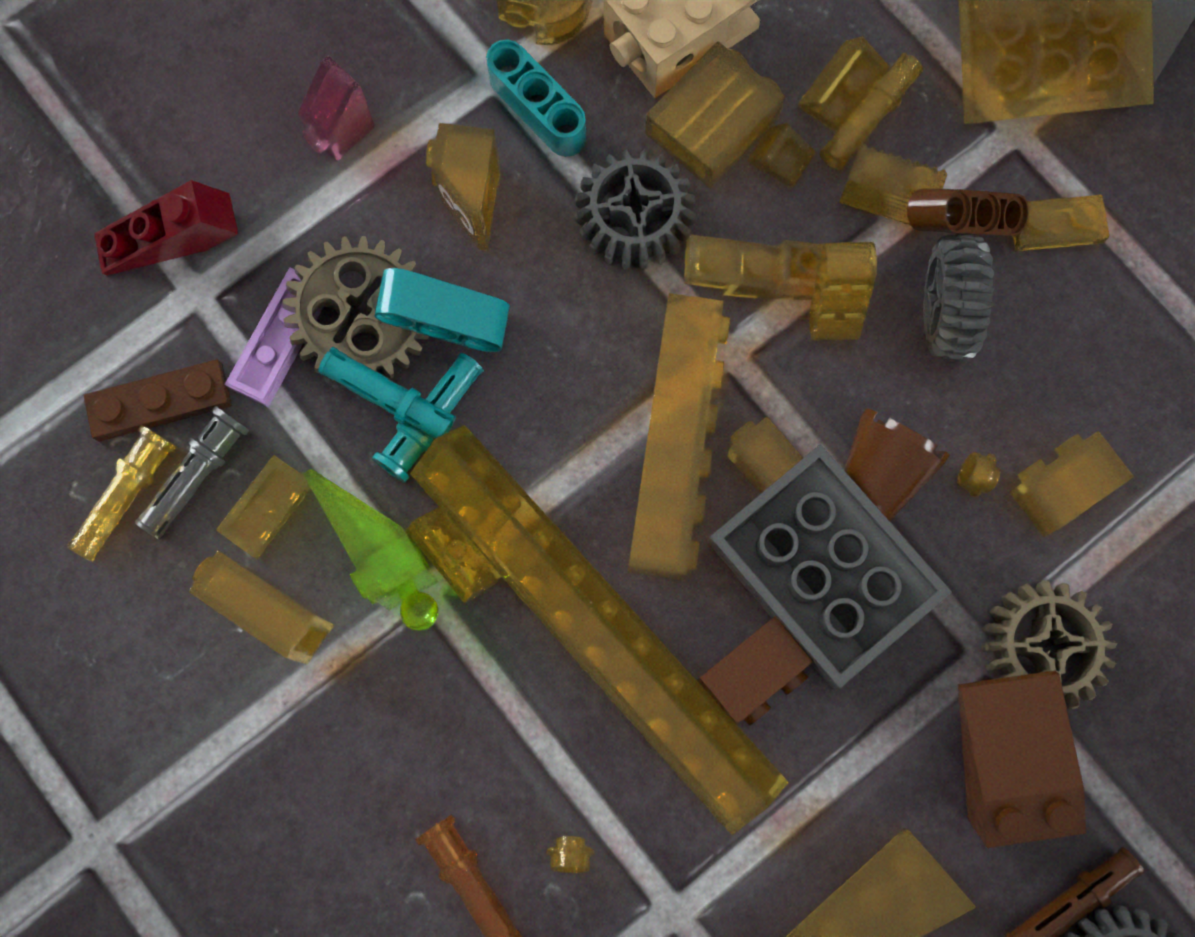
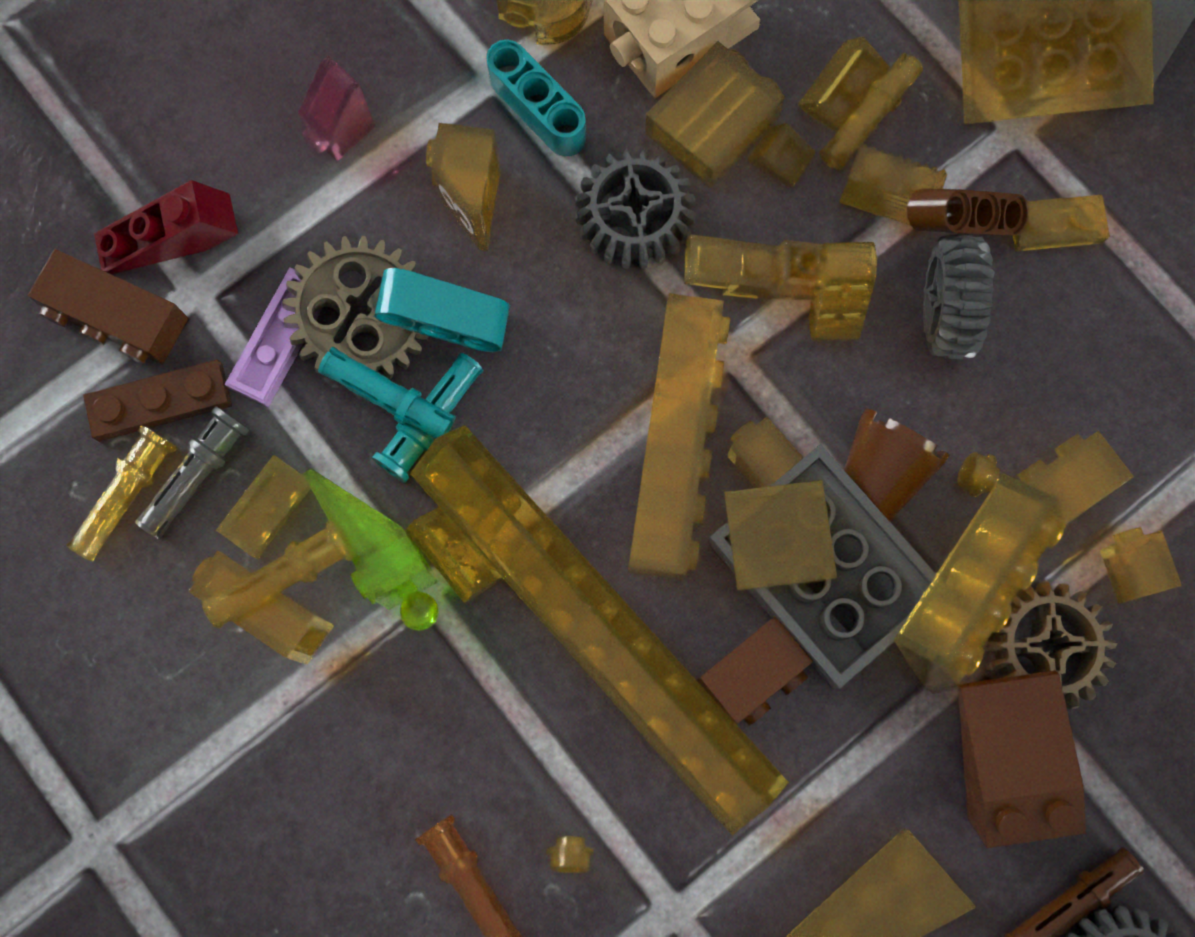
(107, 308): none -> reddish brown brick
(300, 563): none -> clear yellow pin
(780, 535): none -> clear yellow tile
(979, 582): none -> clear yellow slope
(1139, 565): none -> clear yellow brick

